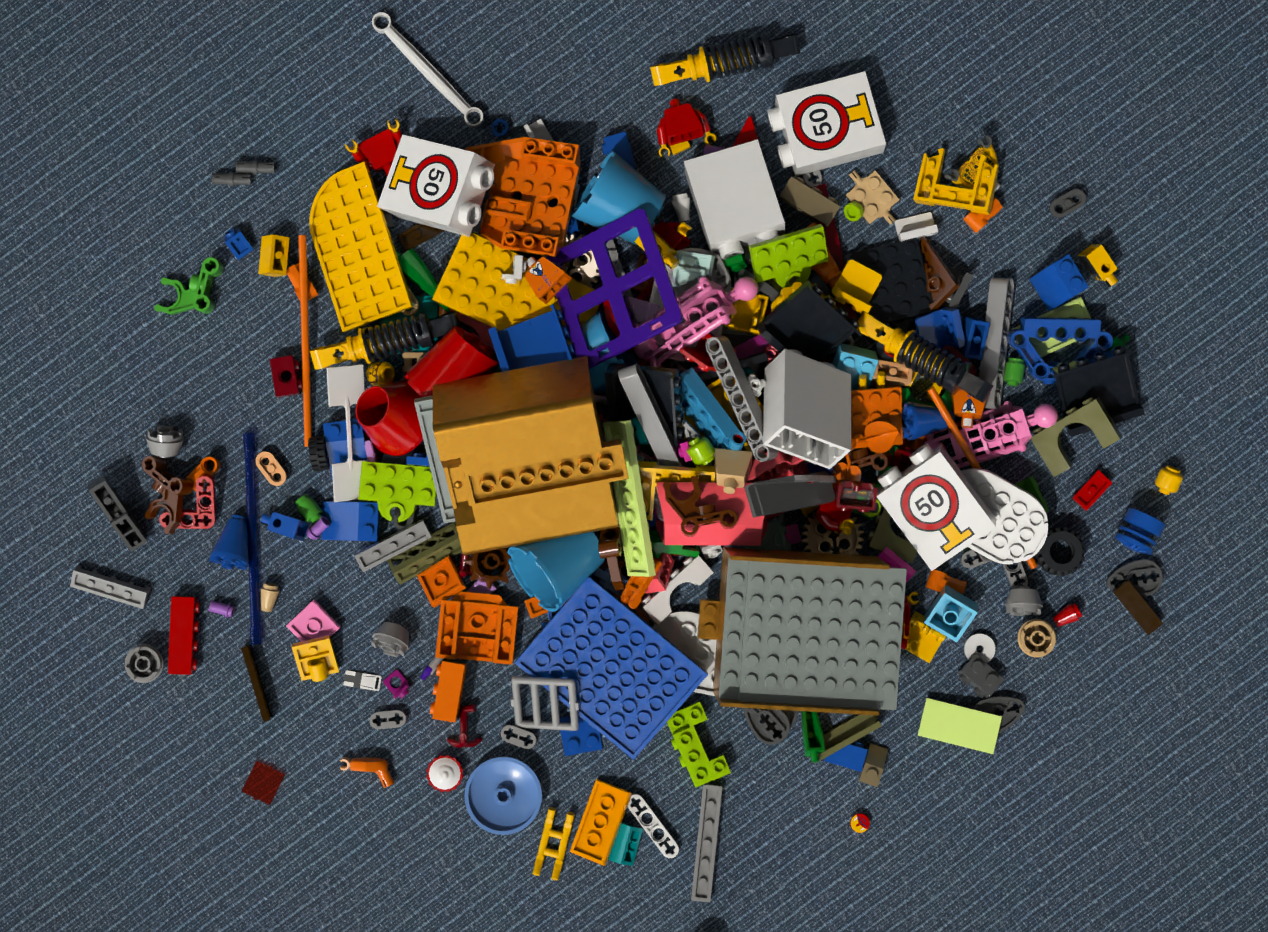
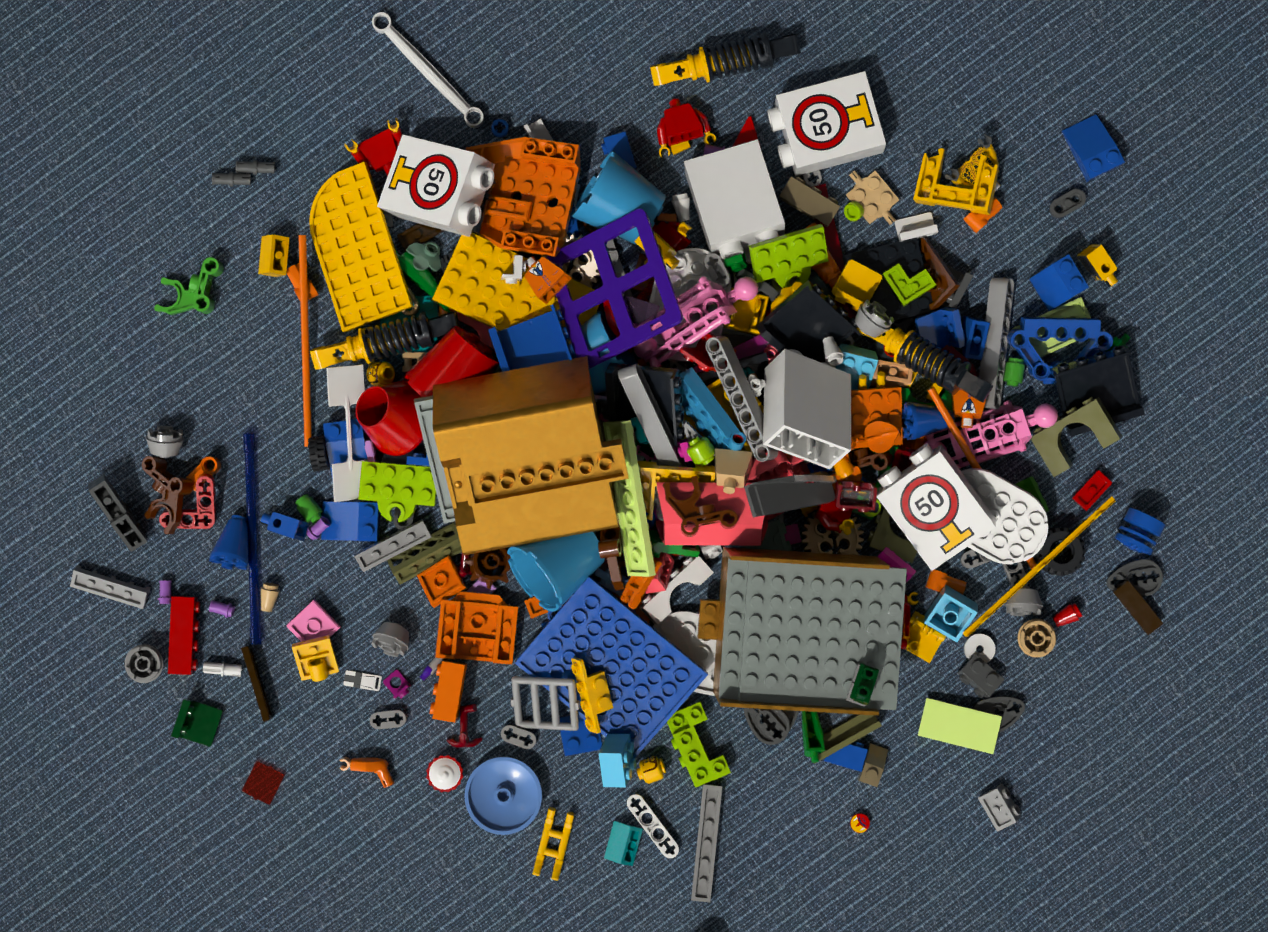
(165, 592): none -> medium lavender pin
(197, 722): none -> dark green bracket
(222, 669): none -> white axle
(237, 243): blue bracket -> none
(271, 469): light nougat plate -> none
(278, 368): dark red brick -> none
(425, 256): none -> sand green plate
(593, 693): none -> yellow bracket
(600, 822): light orange tile -> none
(617, 760): none -> medium azure brick
(651, 769): none -> yellow head
(666, 217): none -> dark orange tile
(691, 268): light aqua wing -> none
(832, 352): none -> white cone
(843, 468): none -> light orange cone
(862, 688): none -> dark green hips
(873, 319): none -> light grey cone
(906, 288): none -> lime plate
(1000, 807): none -> light grey bracket
(1039, 566): none -> yellow piece
(1093, 148): none -> blue slope
(1169, 480): yellow head -> none

